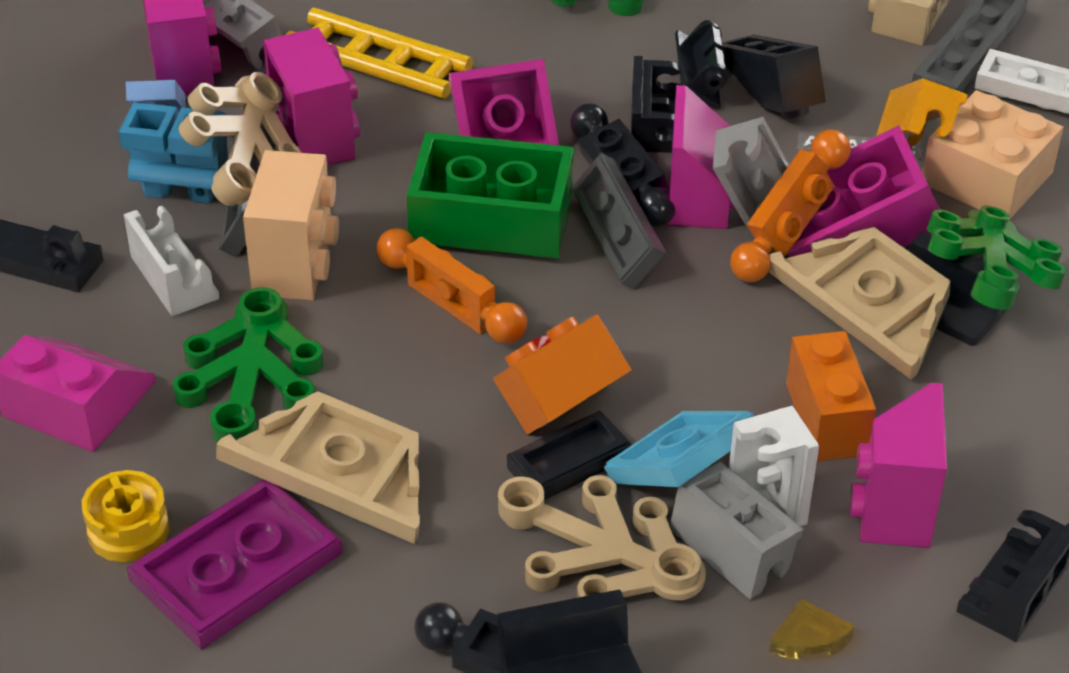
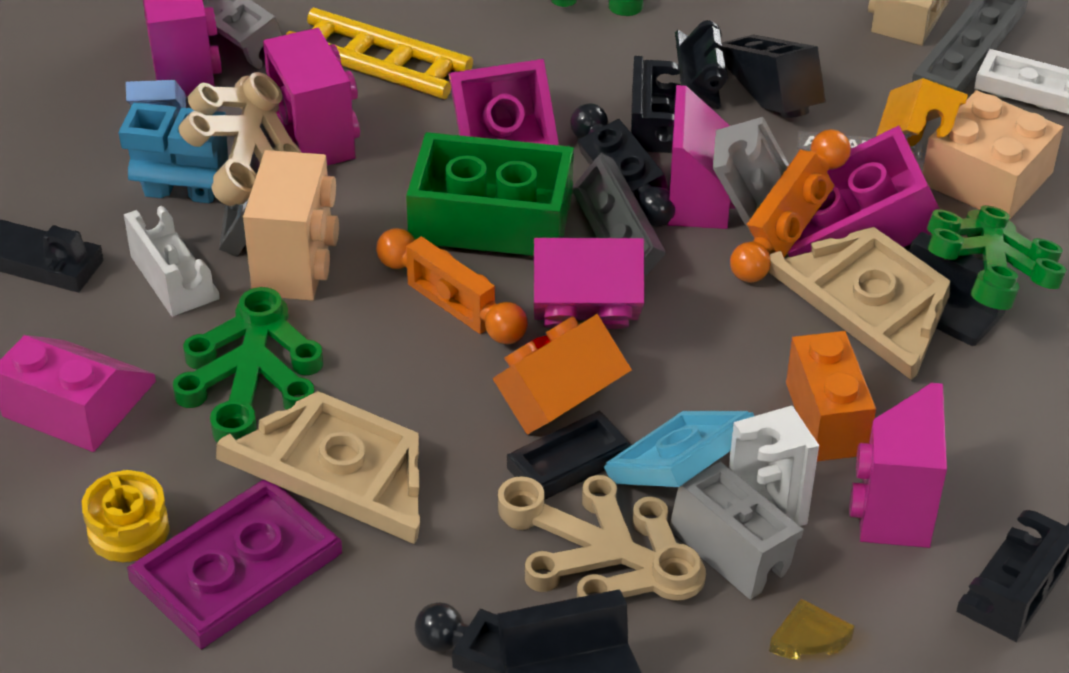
(588, 279): none -> dark pink brick

